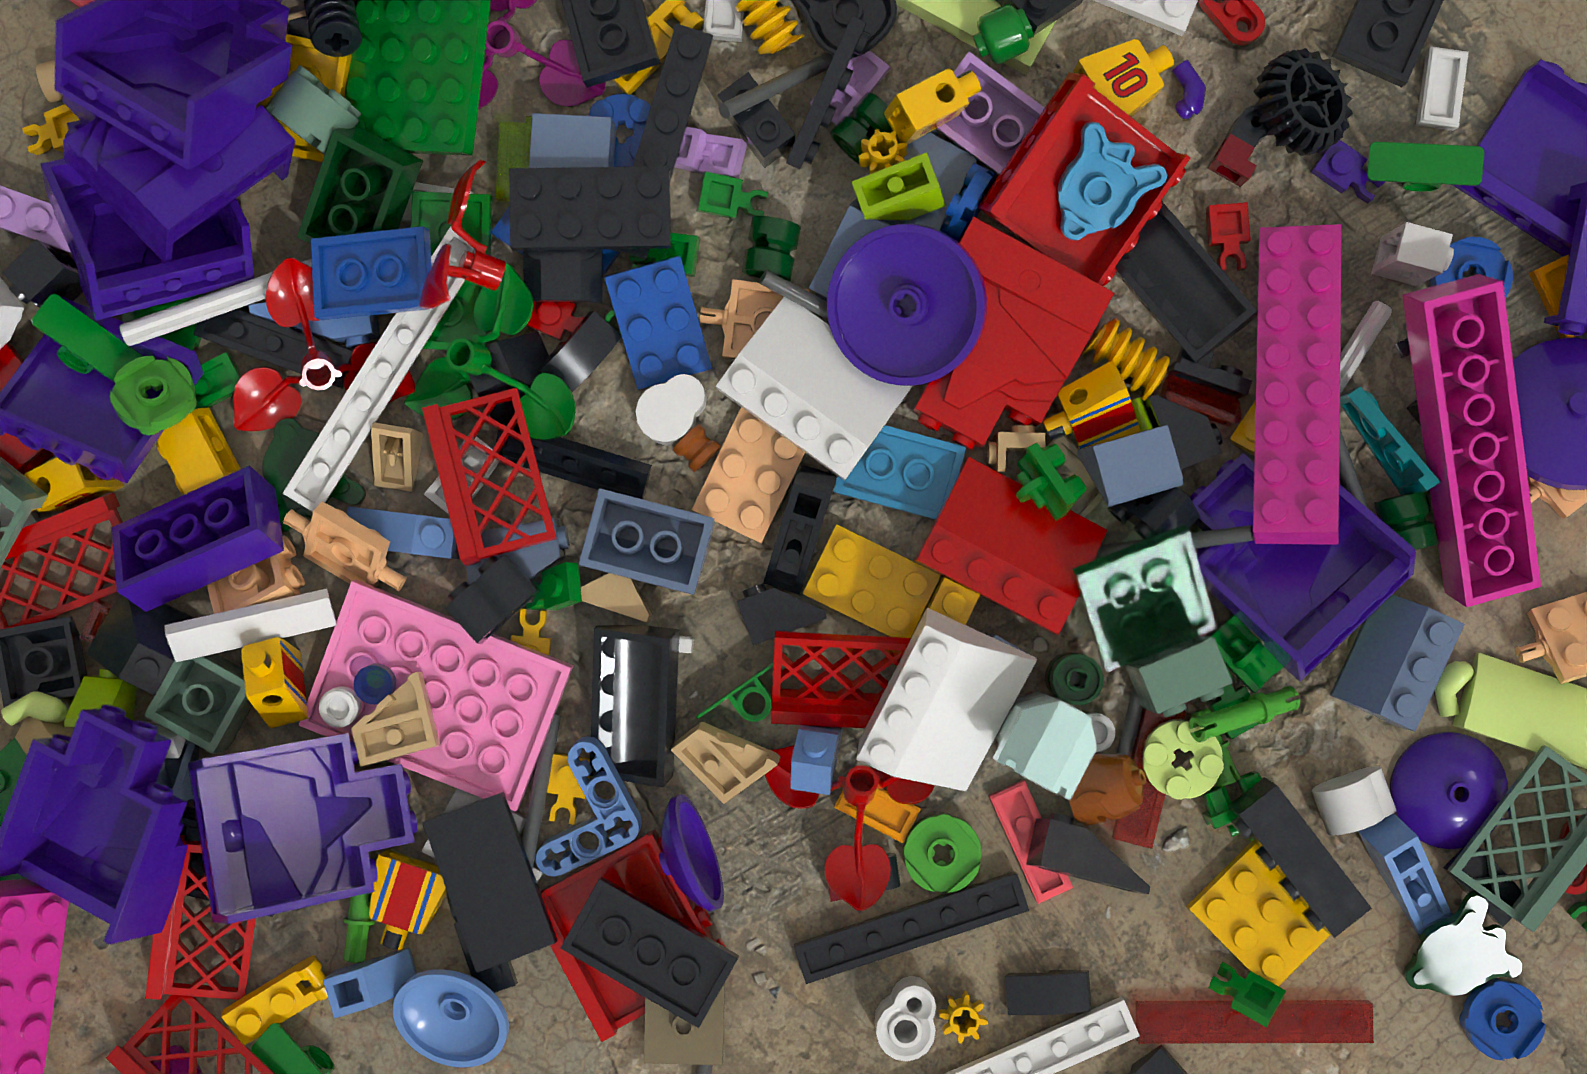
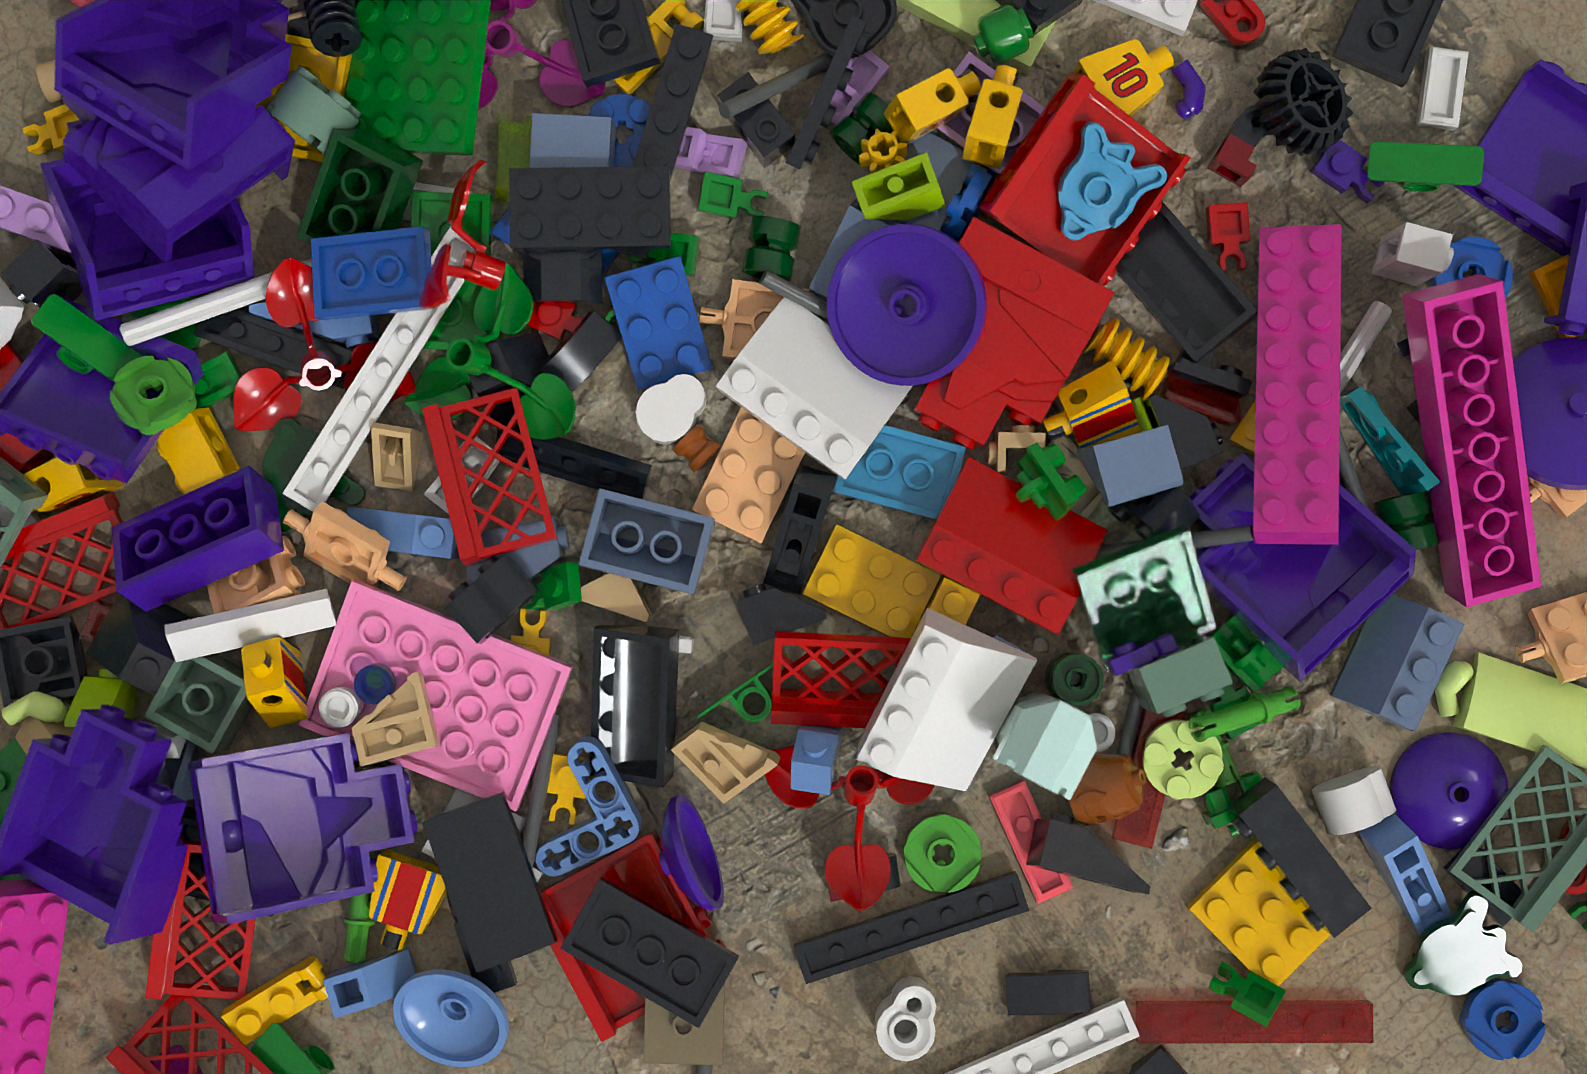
(884, 814): light orange tile -> none
(970, 1024): yellow gear -> none
(993, 118): none -> yellow torso
(1130, 656): none -> dark purple plate

